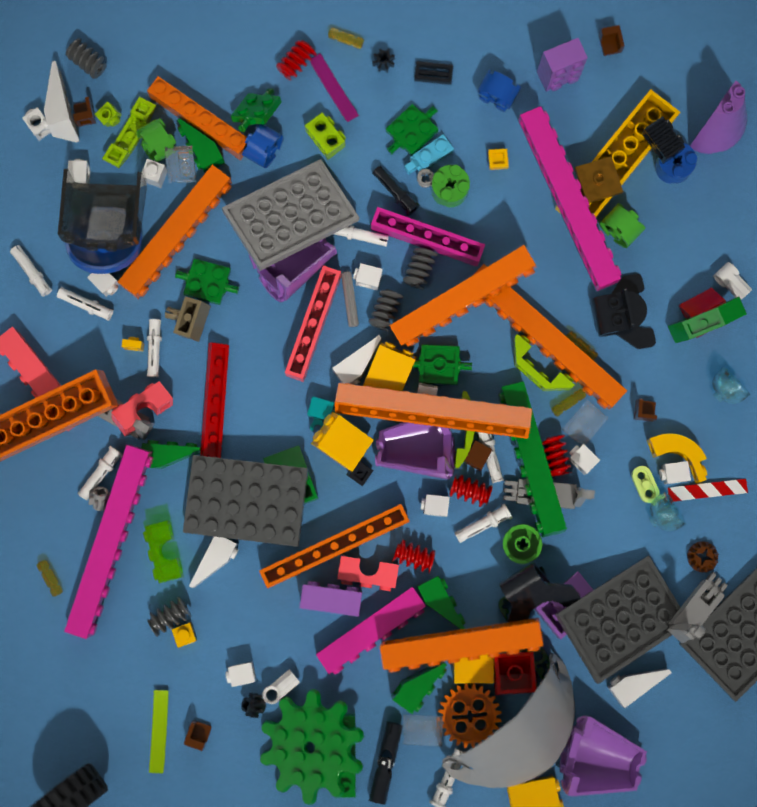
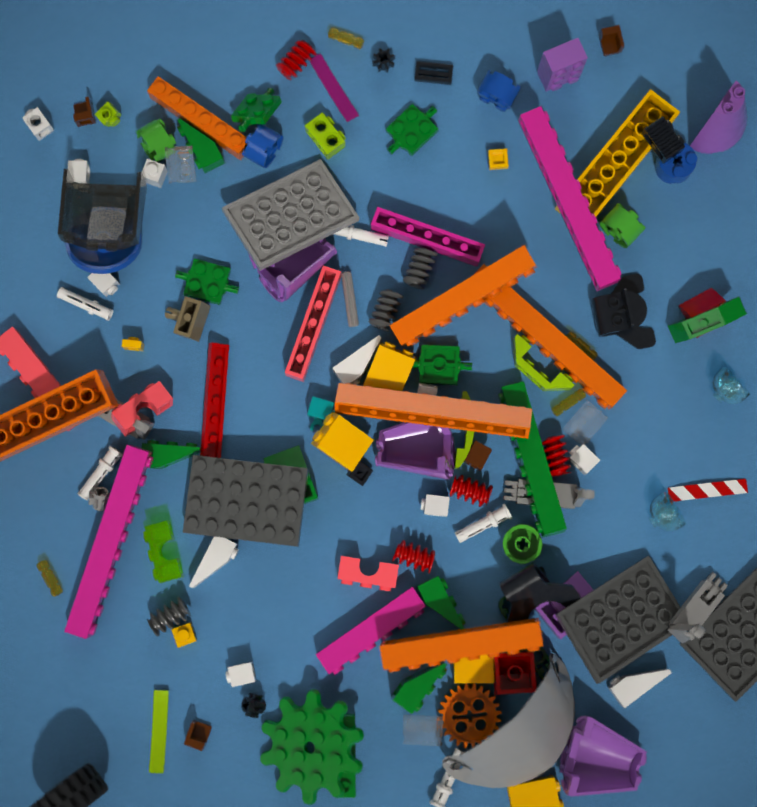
(28, 267): white pin -> none
(57, 108): white wedge -> none
(85, 59): dark grey piece -> none
(127, 139): lime slope -> none
(154, 347): white pin -> none
(175, 232): orange brick -> none
(282, 686): white piece -> none
(331, 599): medium lavender brick -> none
(334, 546): orange brick -> none
(368, 276): white brick -> none
(383, 773): black piece -> none
(401, 196): black pin -> none
(419, 178): light grey bush -> none
(429, 155): medium azure hinge -> none
(454, 176): bright green brick -> none
(492, 461): white pin -> none
(599, 179): pearl gold plate -> none
(645, 410): reddish brown panel -> none
(645, 484): yellowish green plate -> none
(675, 472): white brick -> none
(683, 447): yellow arch -> none
(695, 561): reddish brown gear -> none
(729, 277): white piece -> none

